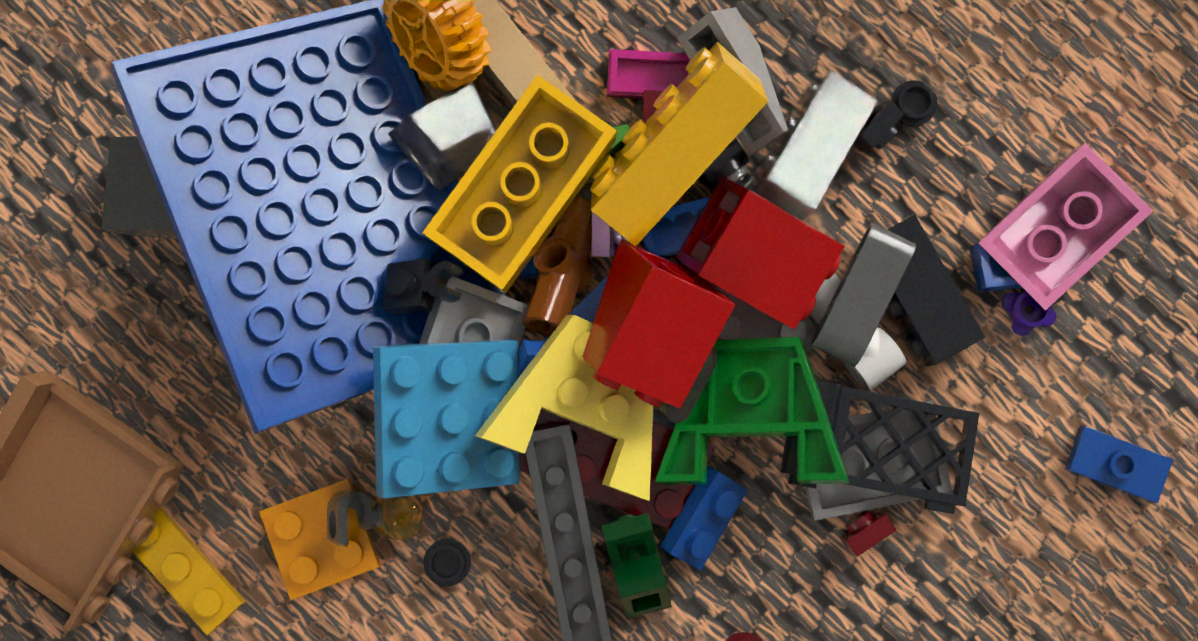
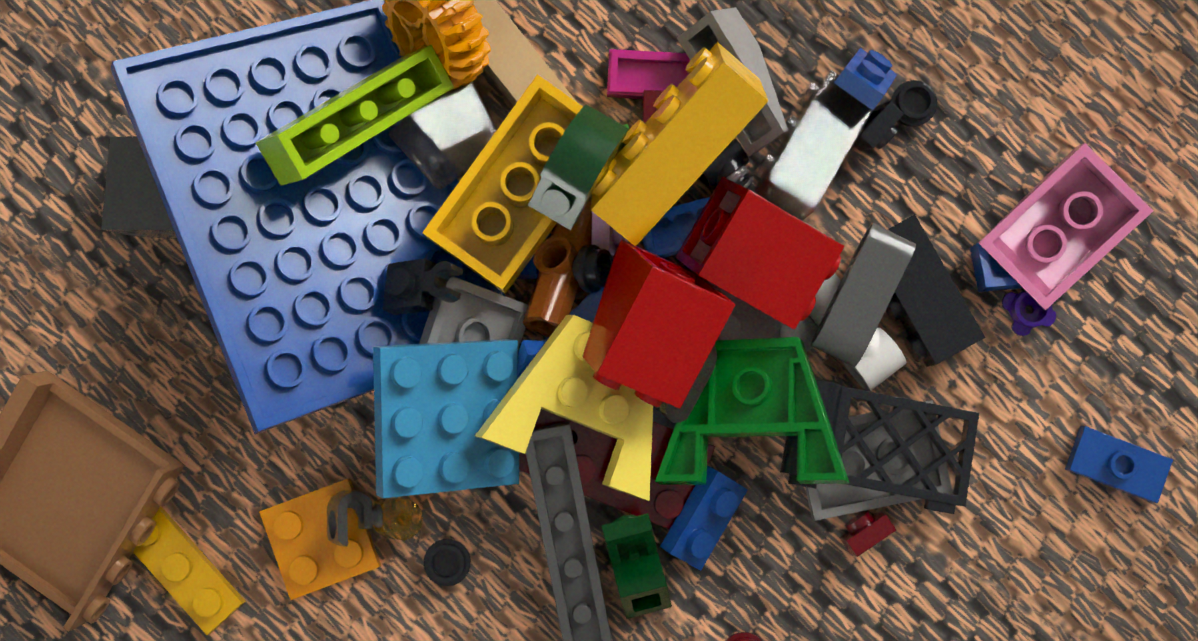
(354, 115): none -> lime brick
(577, 166): none -> dark green brick
(592, 267): none -> black plate
(867, 77): none -> blue plate

